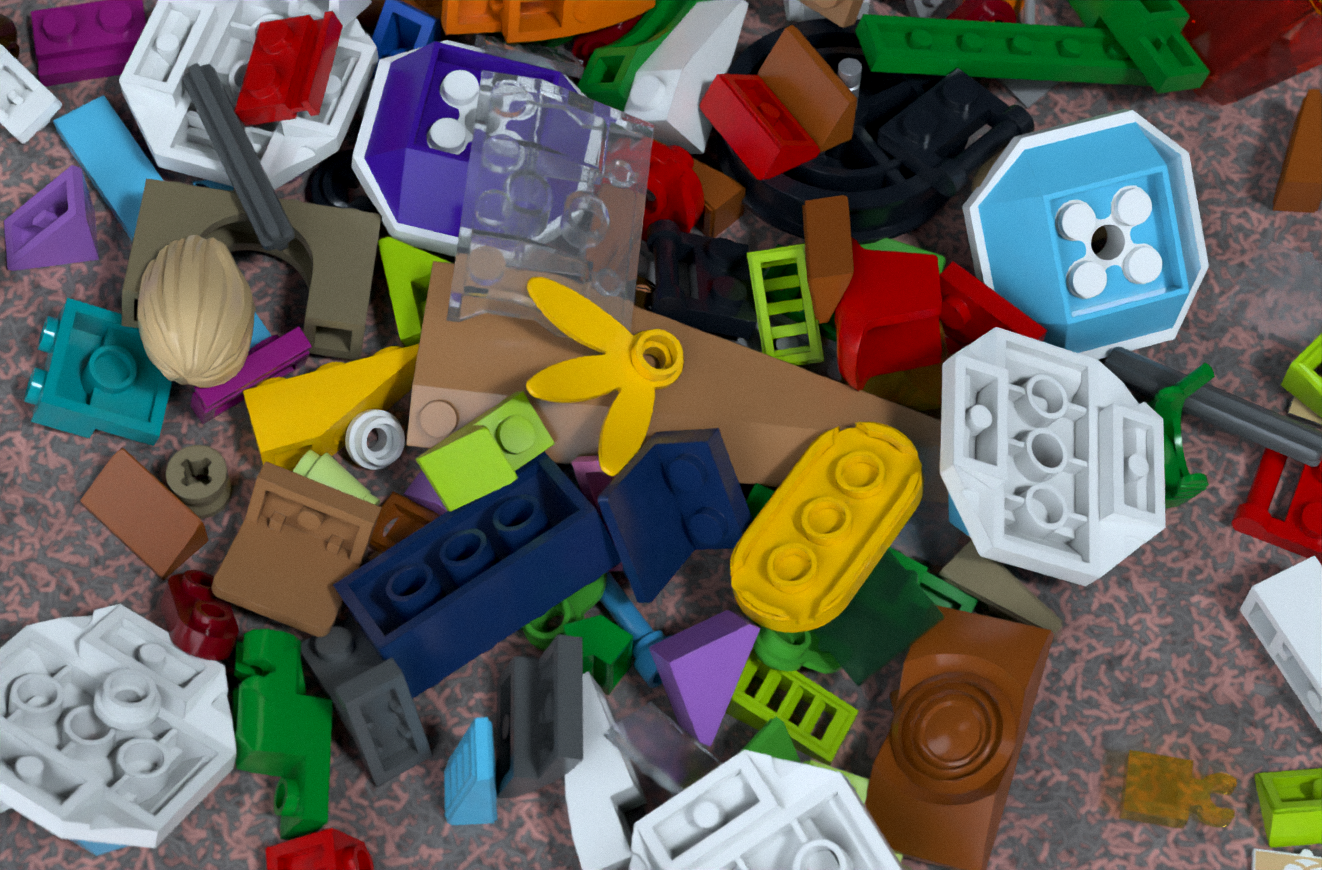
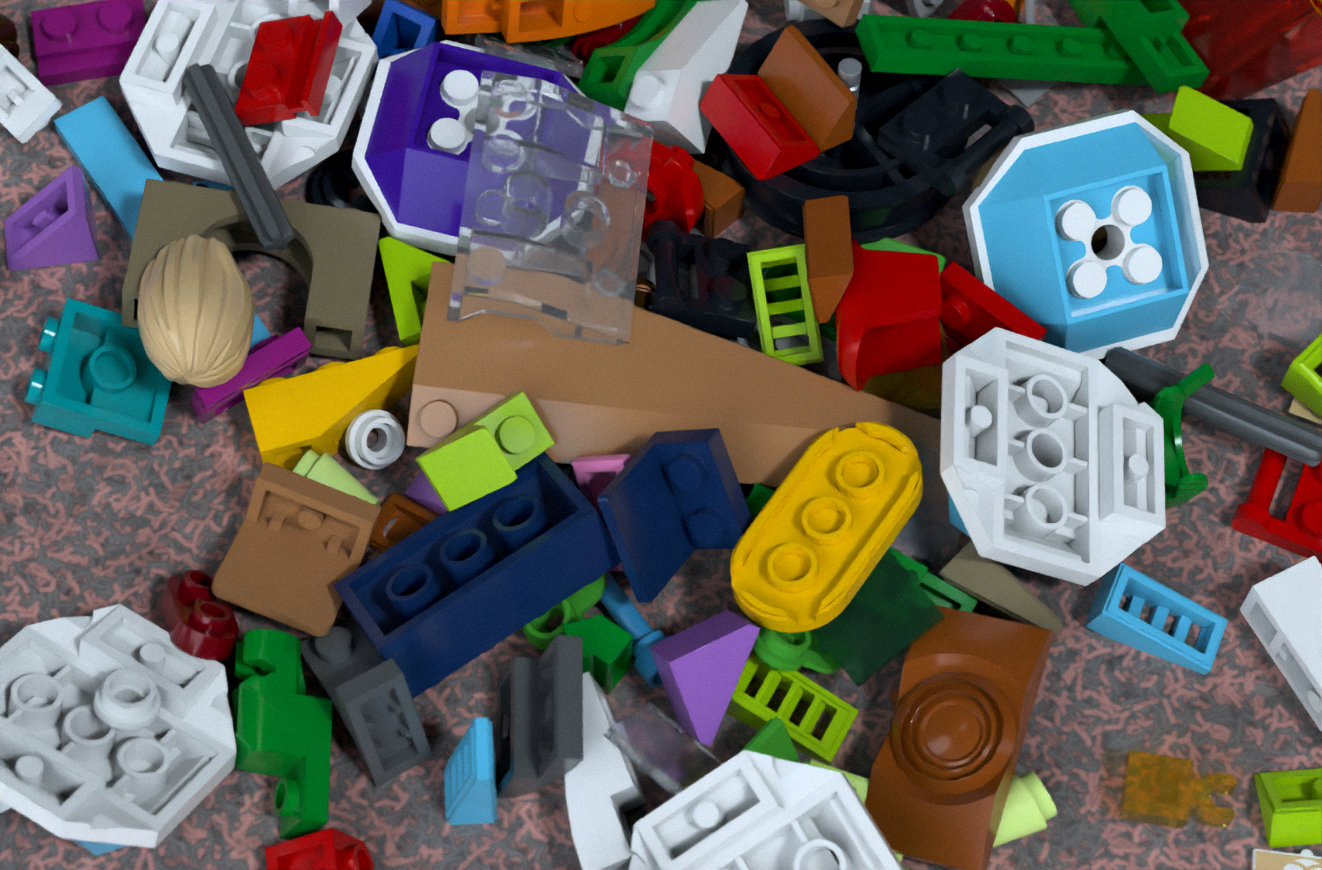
(144, 514): dark orange slope -> none
(201, 496): dark tan wheel -> none
(618, 369): yellow plant -> none
(1025, 809): none -> yellowish green cone
(1127, 628): none -> medium azure slope
(1205, 129): none -> lime slope
(1251, 189): none -> black tile

